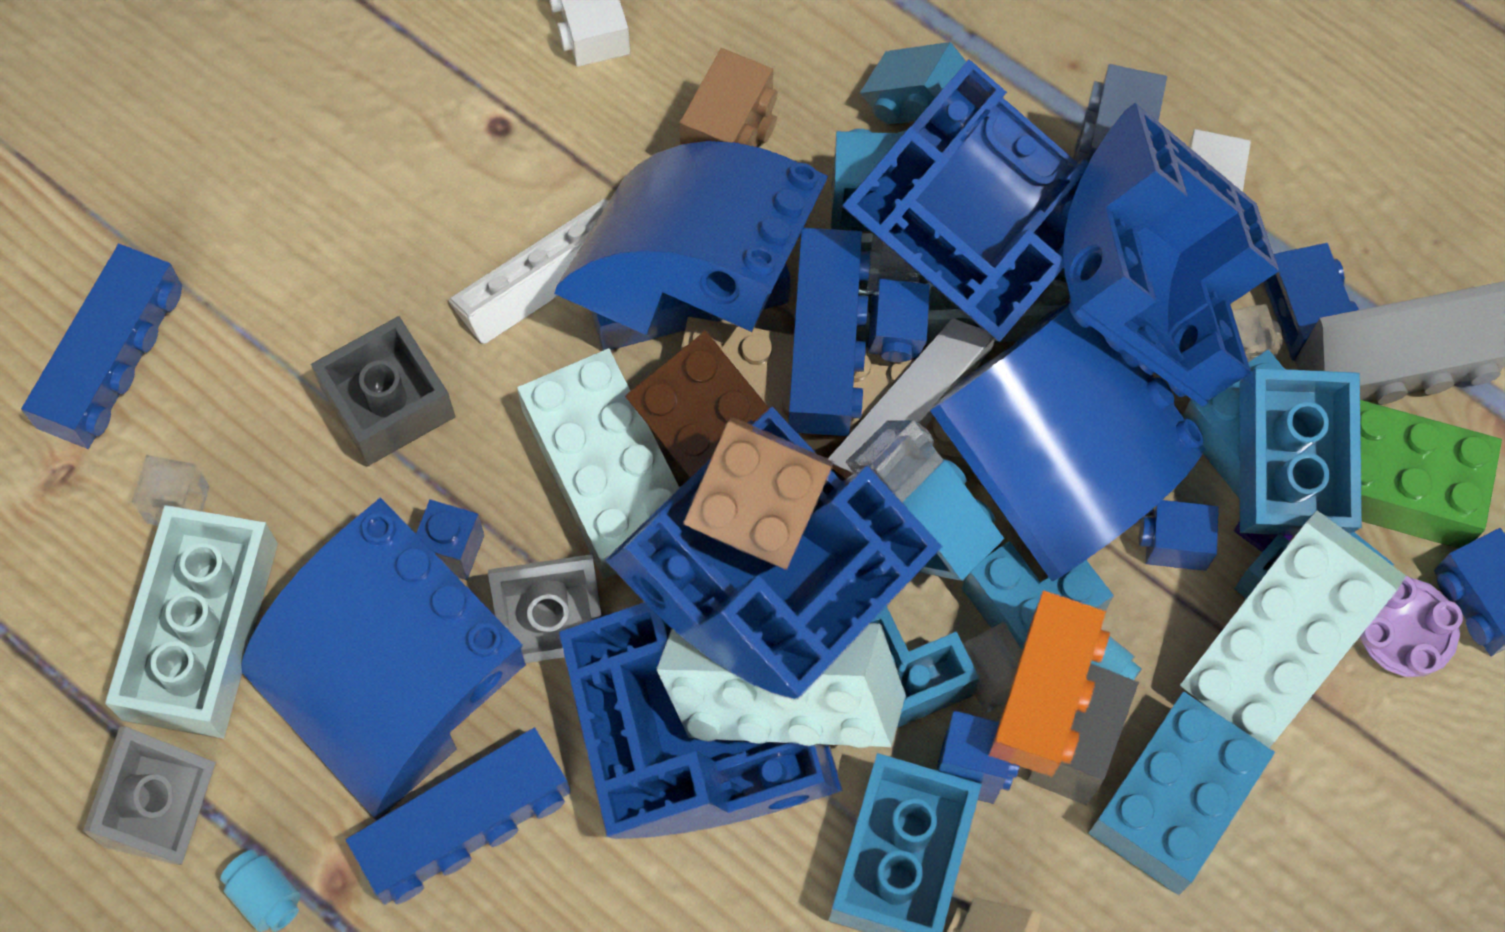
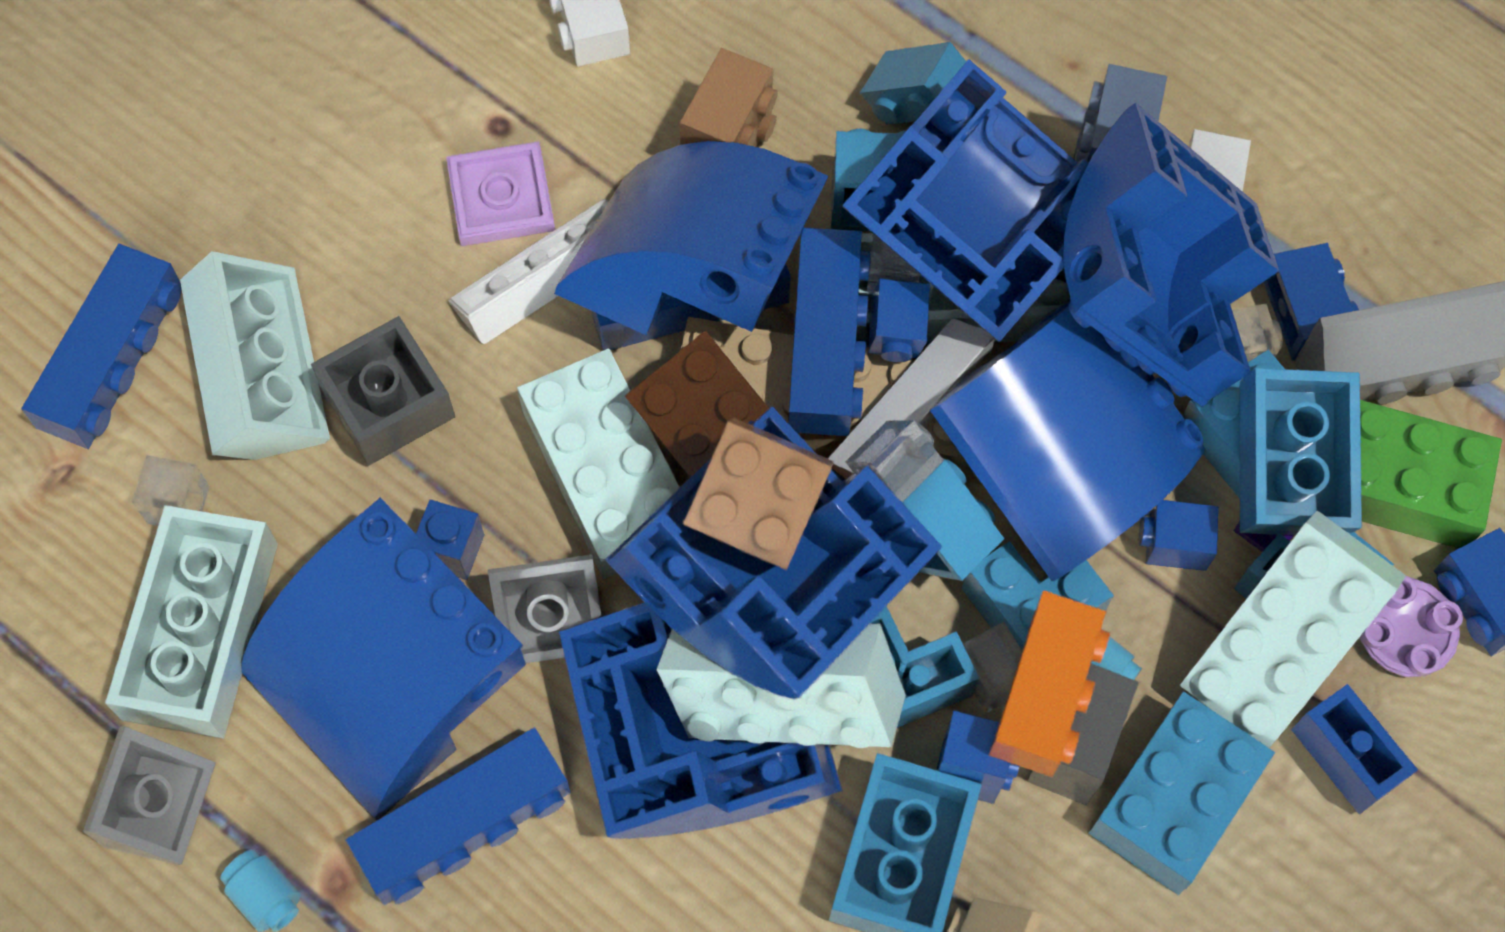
(252, 357): none -> light aqua slope
(500, 193): none -> lavender tile
(1353, 749): none -> blue brick

